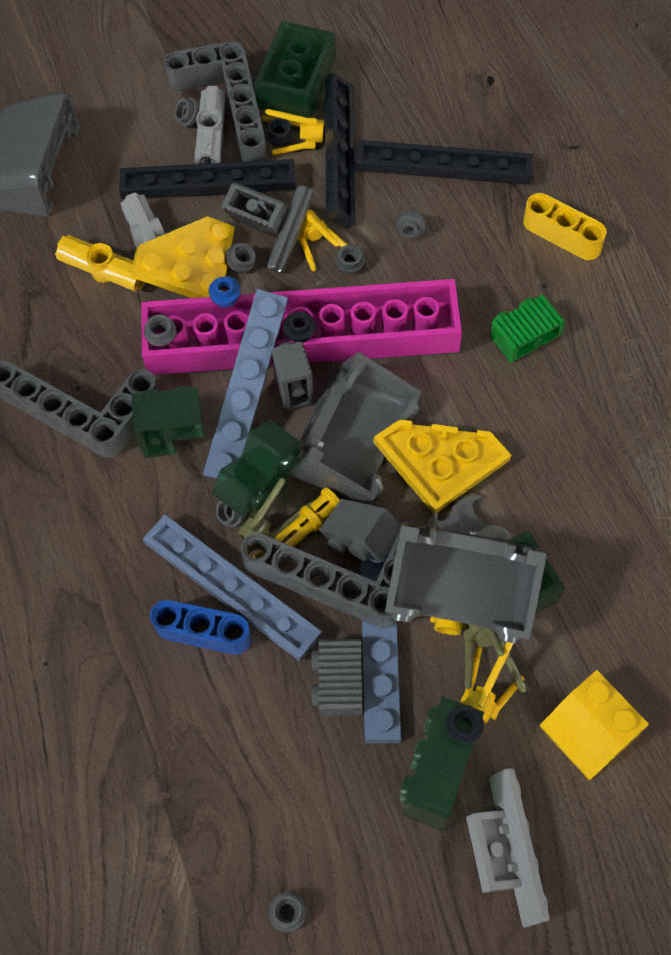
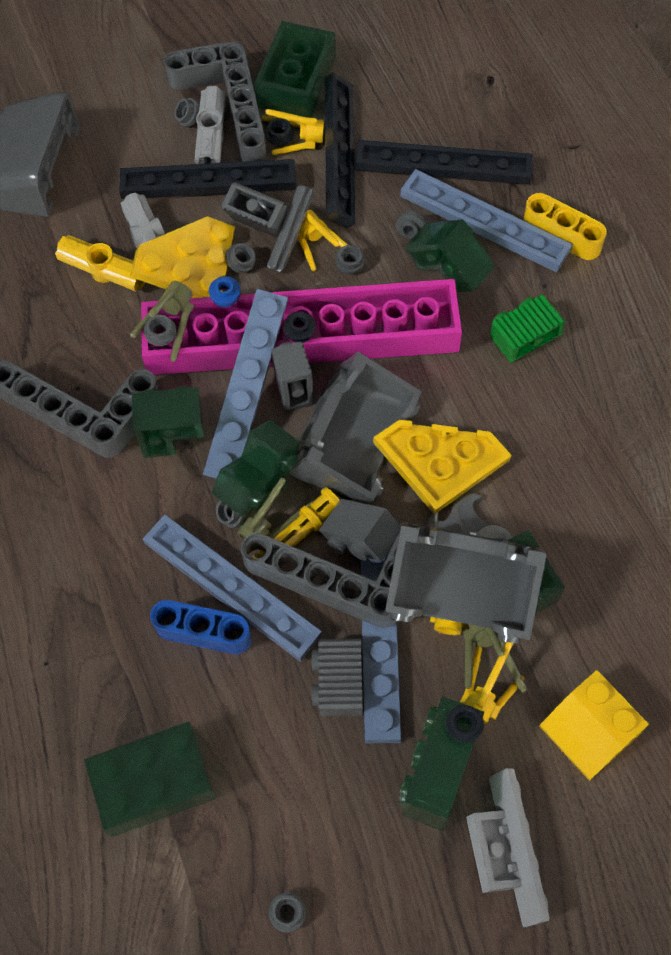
(149, 779): none -> clear green brick
(174, 300): none -> olive plant
(453, 251): none -> clear green brick
(486, 220): none -> sand blue plate

